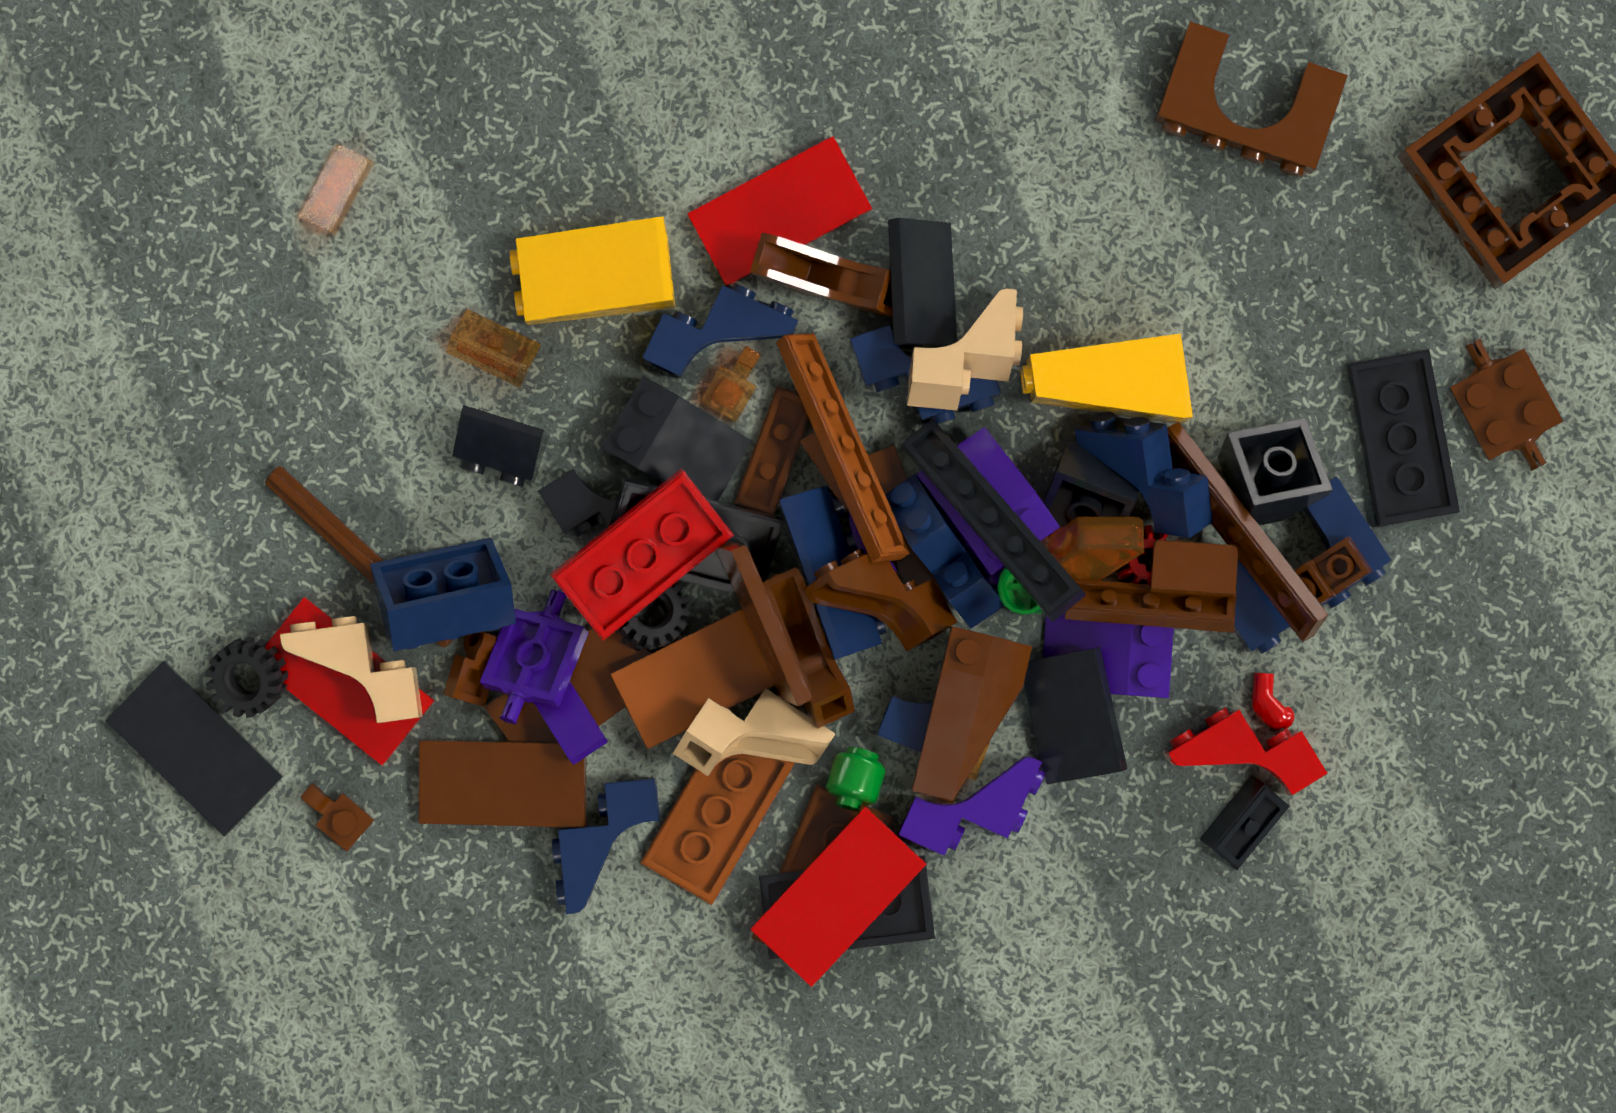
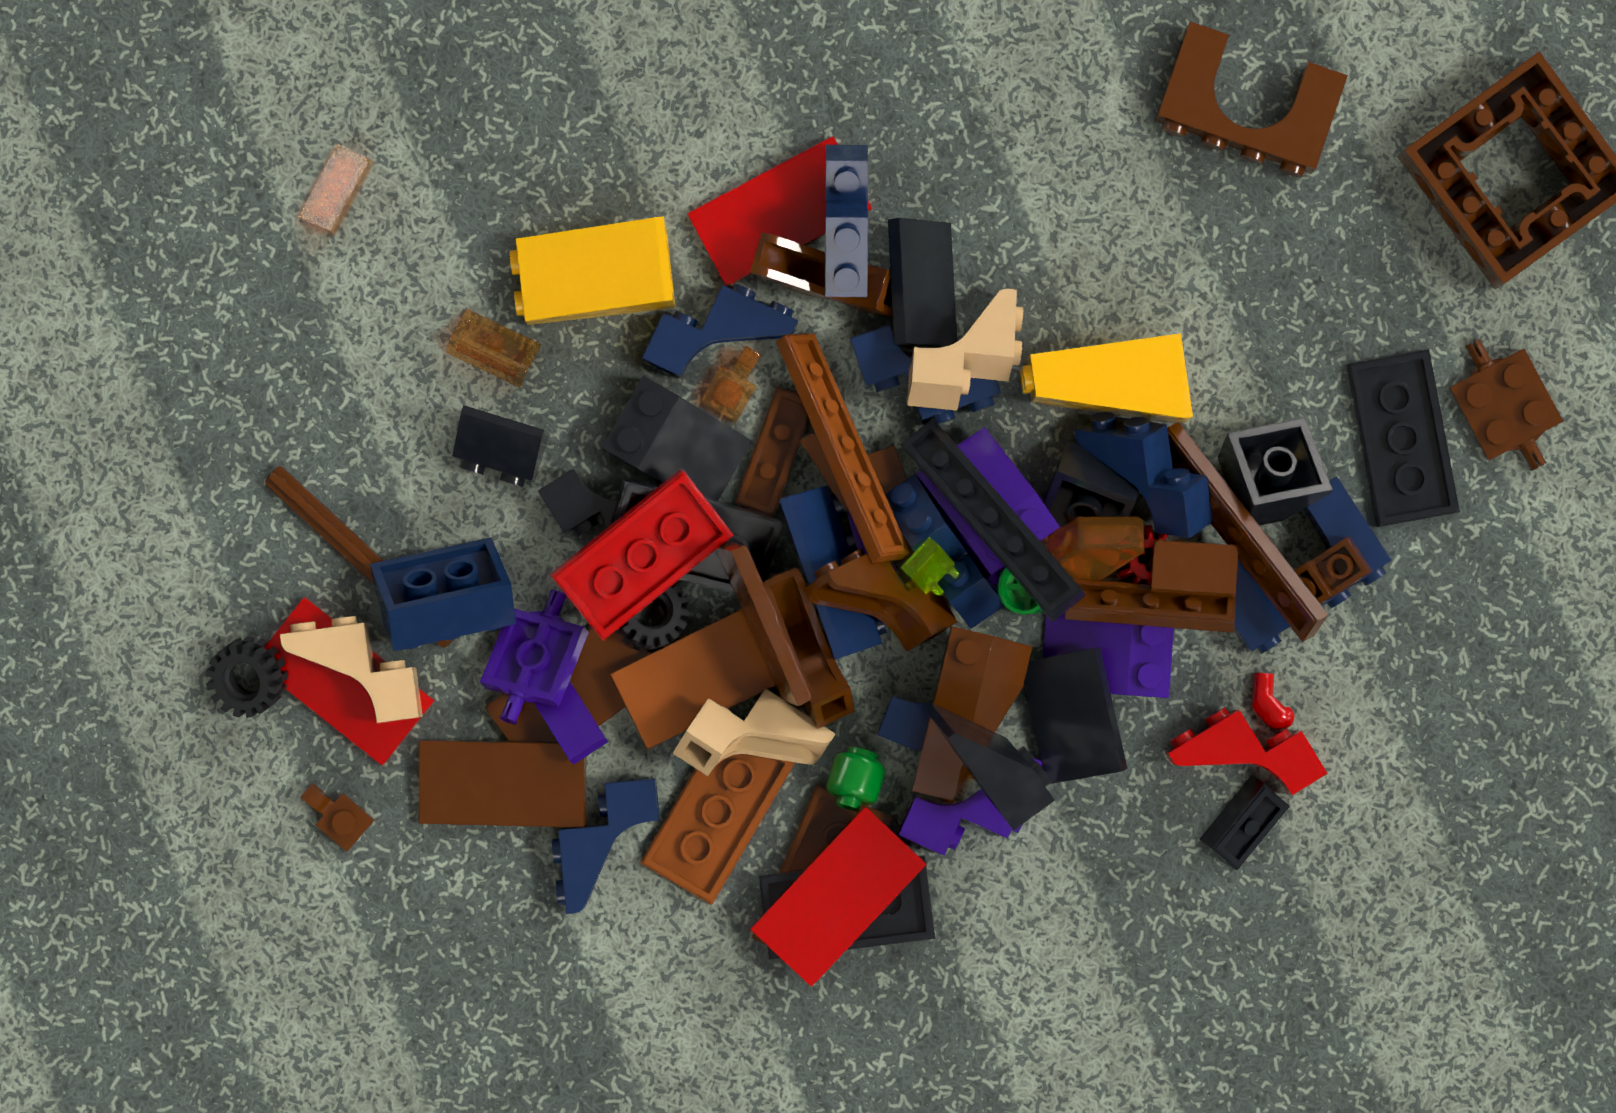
(194, 748): black tile -> none
(467, 671): reddish brown plate -> none
(846, 221): none -> arch
(929, 566): none -> clear neon green tile
(1003, 773): none -> black slope

